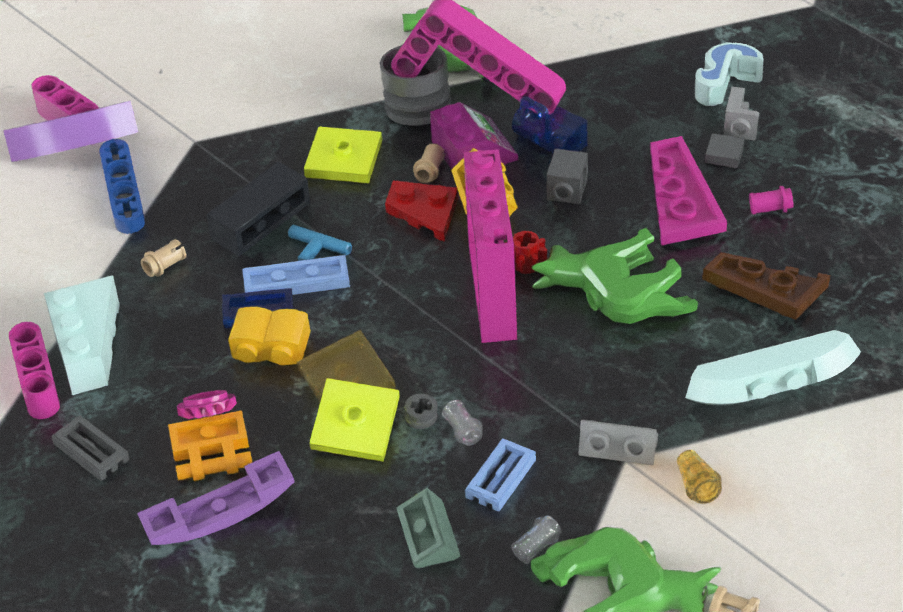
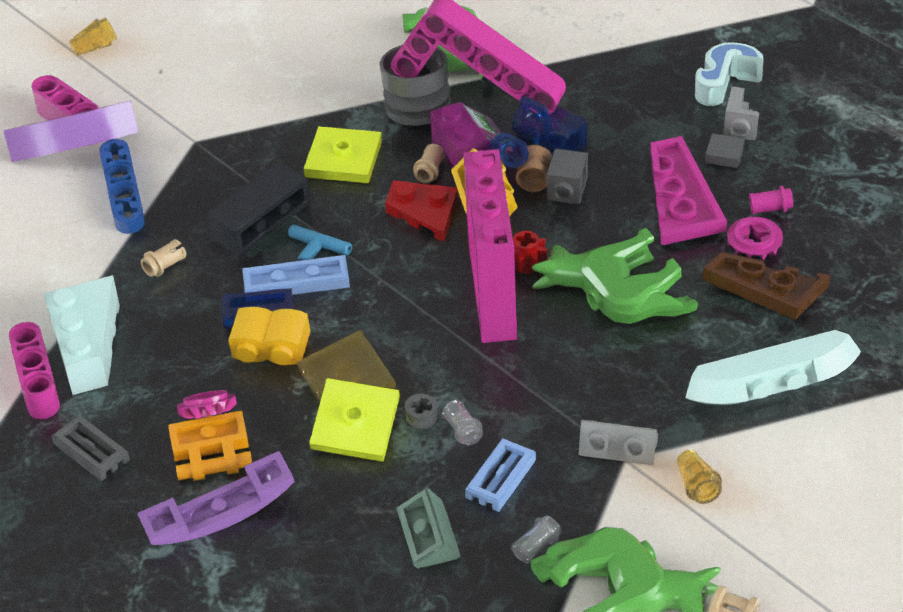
(93, 37): none -> clear yellow cone
(519, 149): none -> clear blue bush
(533, 173): none -> medium nougat wheel
(762, 229): none -> dark pink gear

